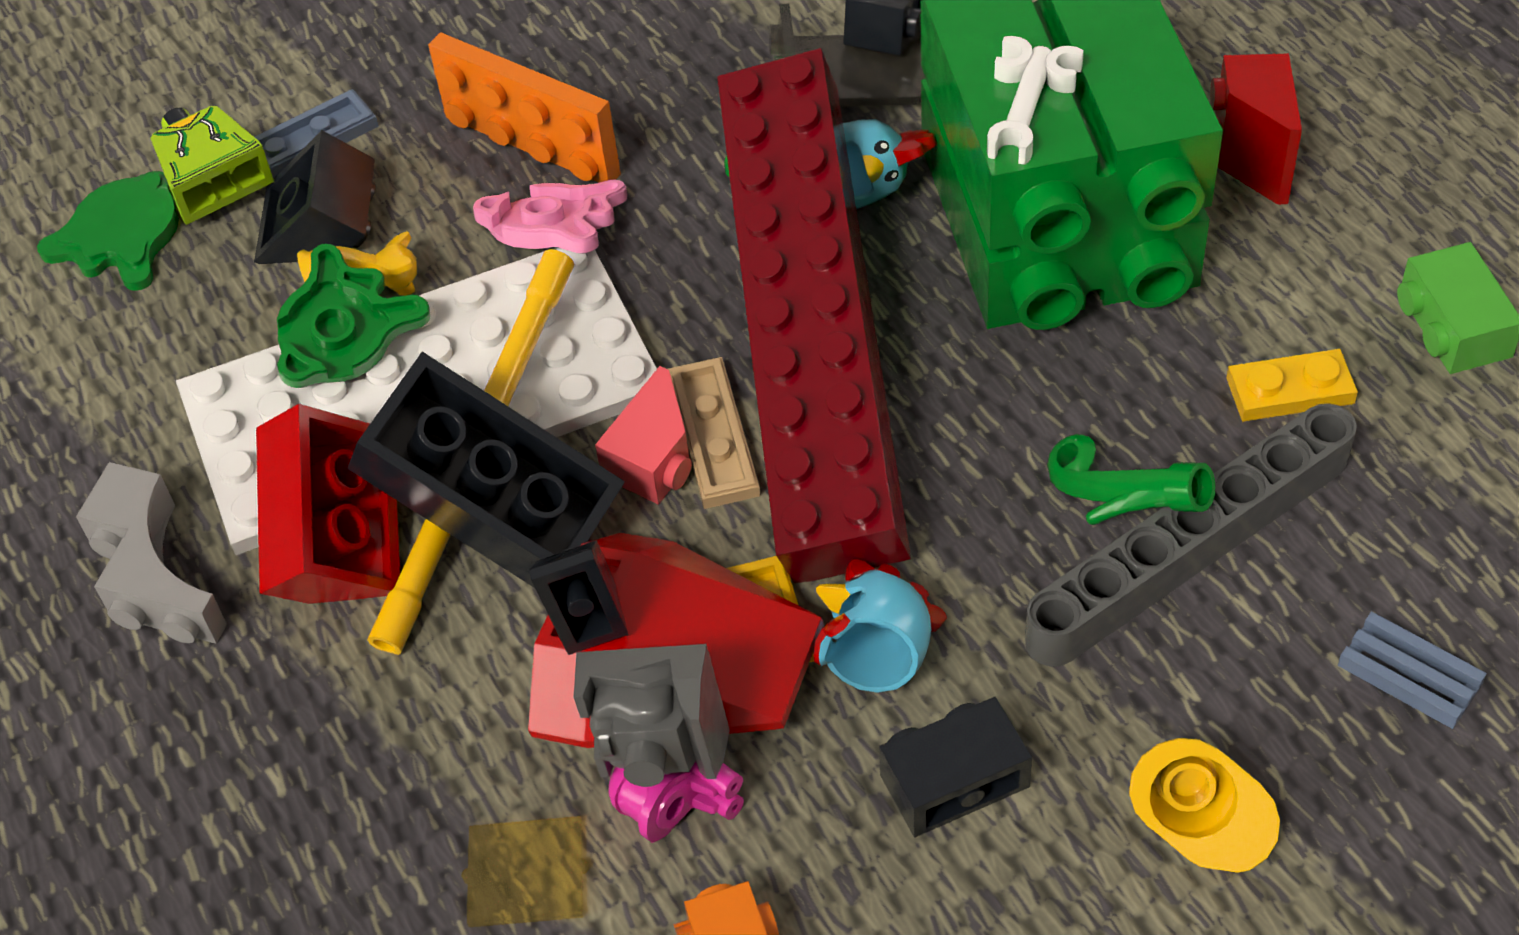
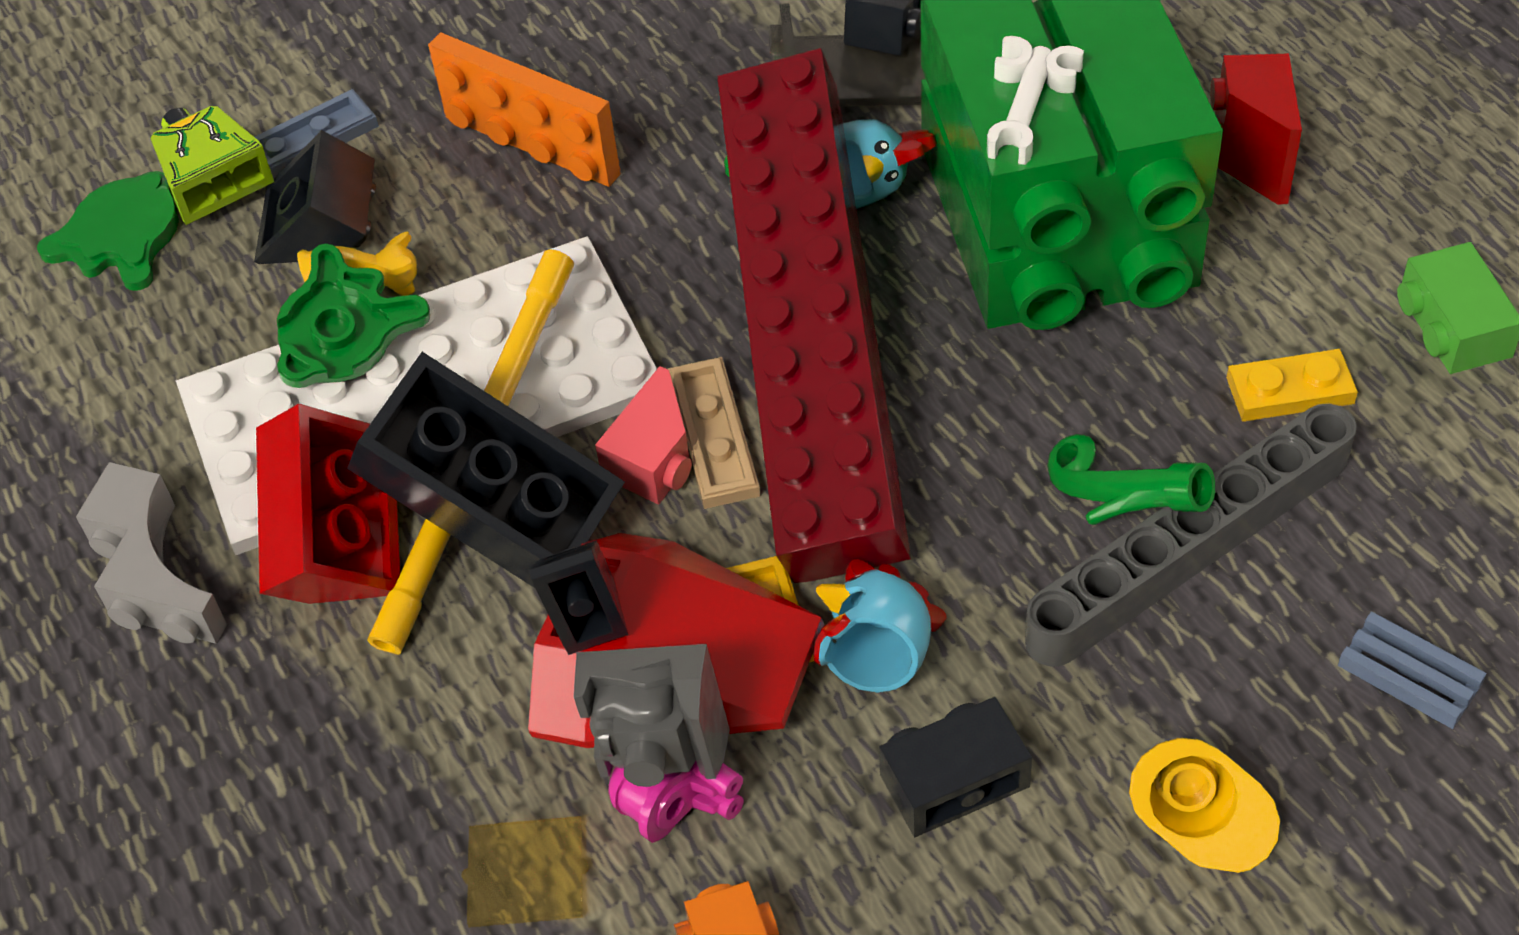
(553, 215): bright pink tile -> none

